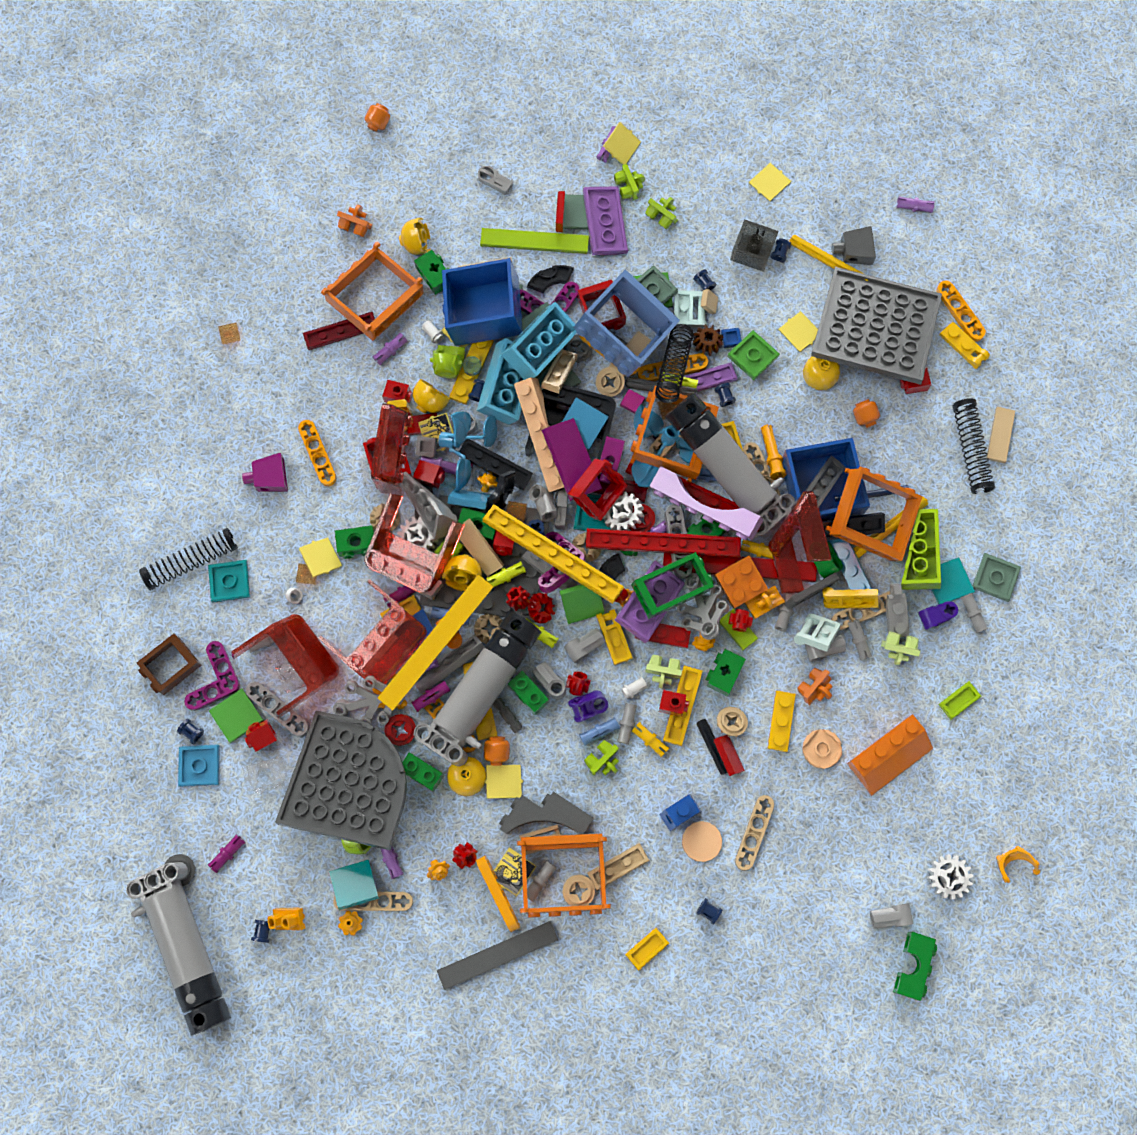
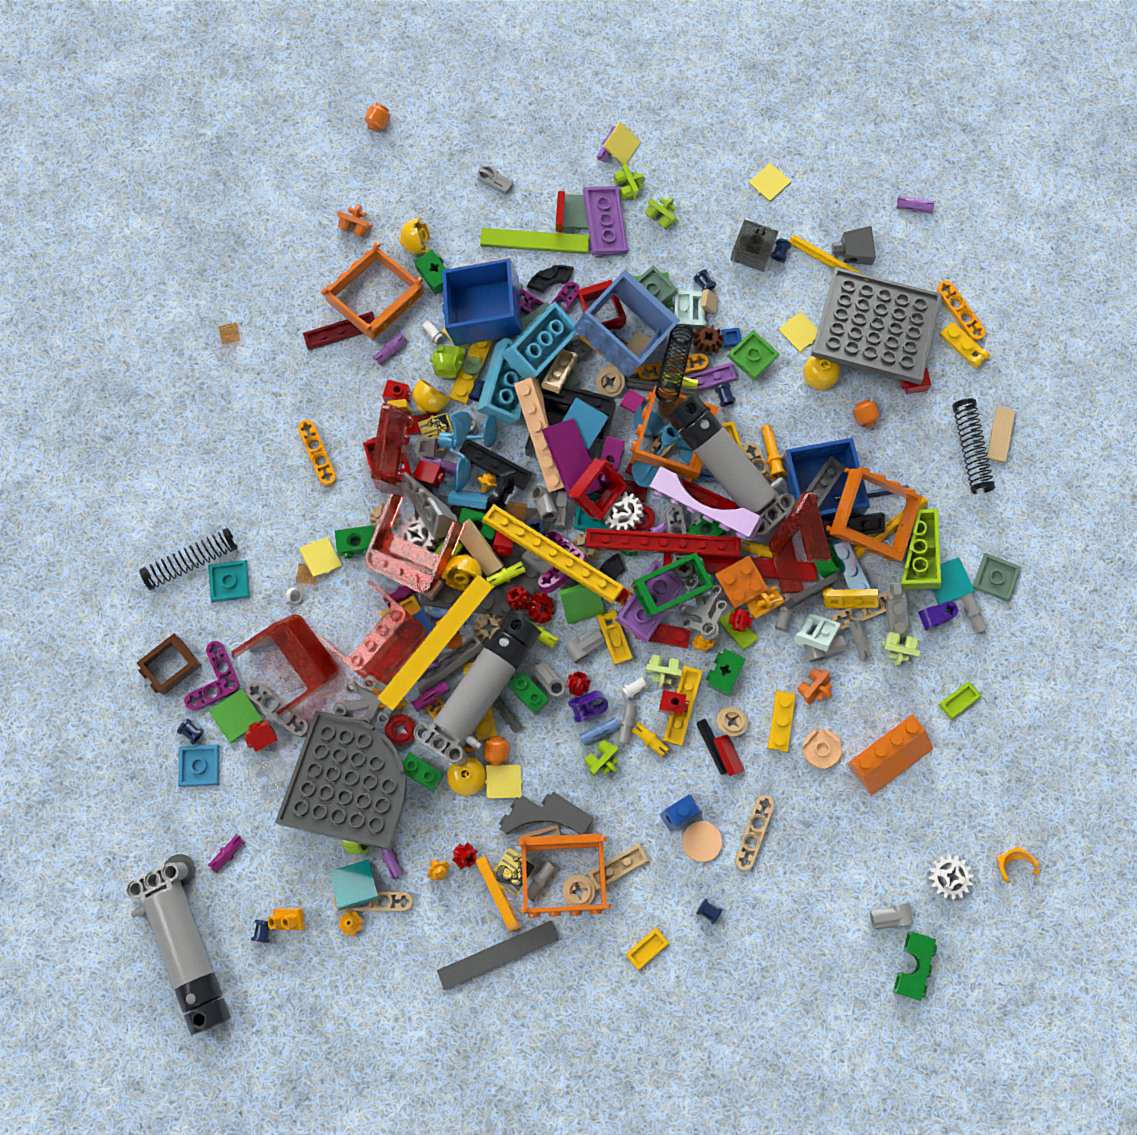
(268, 474): magenta torso -> none

